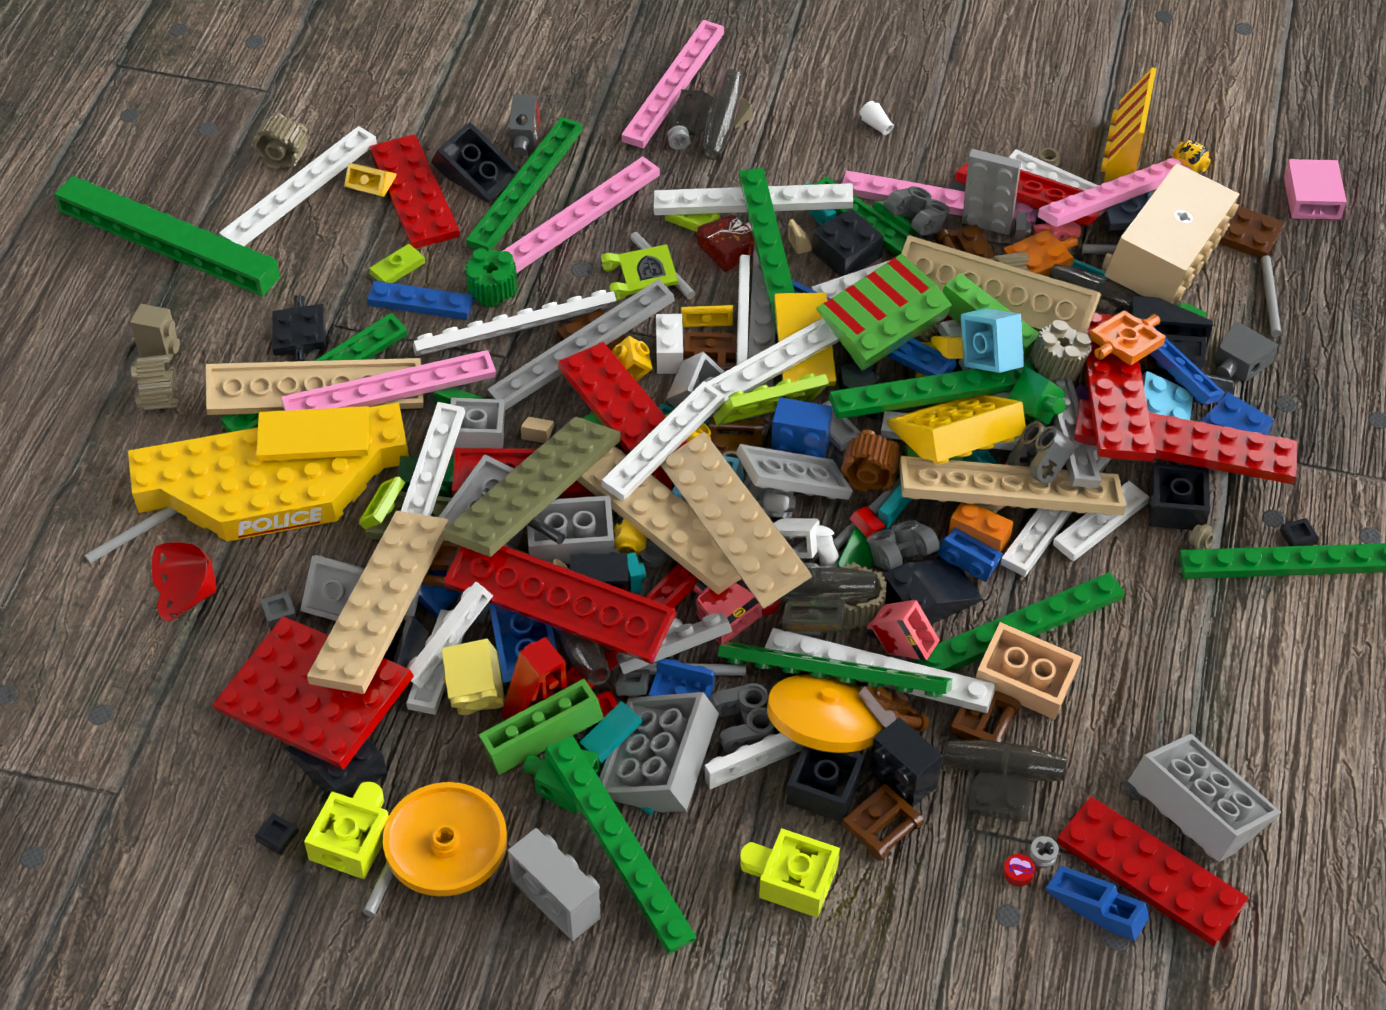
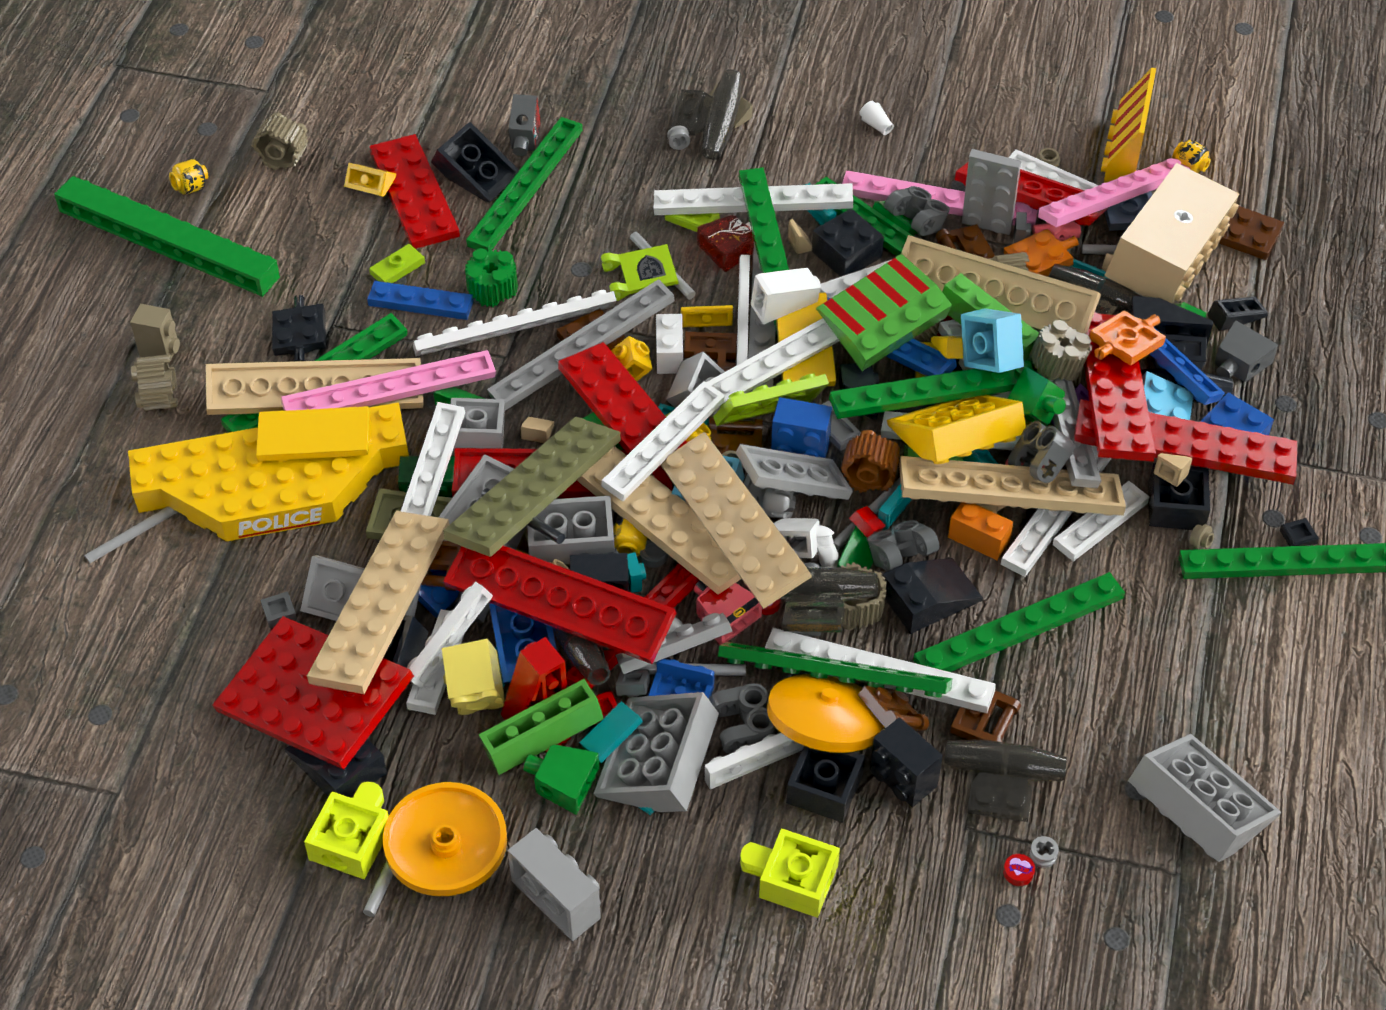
(188, 176): none -> yellow head
(188, 579): red piece -> none
(276, 833): black tile -> none
(299, 187): white plate -> none
(381, 503): lime plate -> none
(582, 212): bright pink plate -> none
(620, 845): green plate -> none
(669, 87): bright pink plate -> none
(783, 293): none -> white slope
(875, 815): reddish brown plate -> none
(904, 630): coral torso -> none
(969, 554): blue bracket -> none
(1028, 669): light nougat brick -> none
(1099, 902): blue slope -> none
(1152, 871): red plate -> none
(1172, 468): none -> tan slope
(1227, 311): none -> black slope
(1270, 294): light grey bar -> none
(1314, 189): bright pink brick -> none

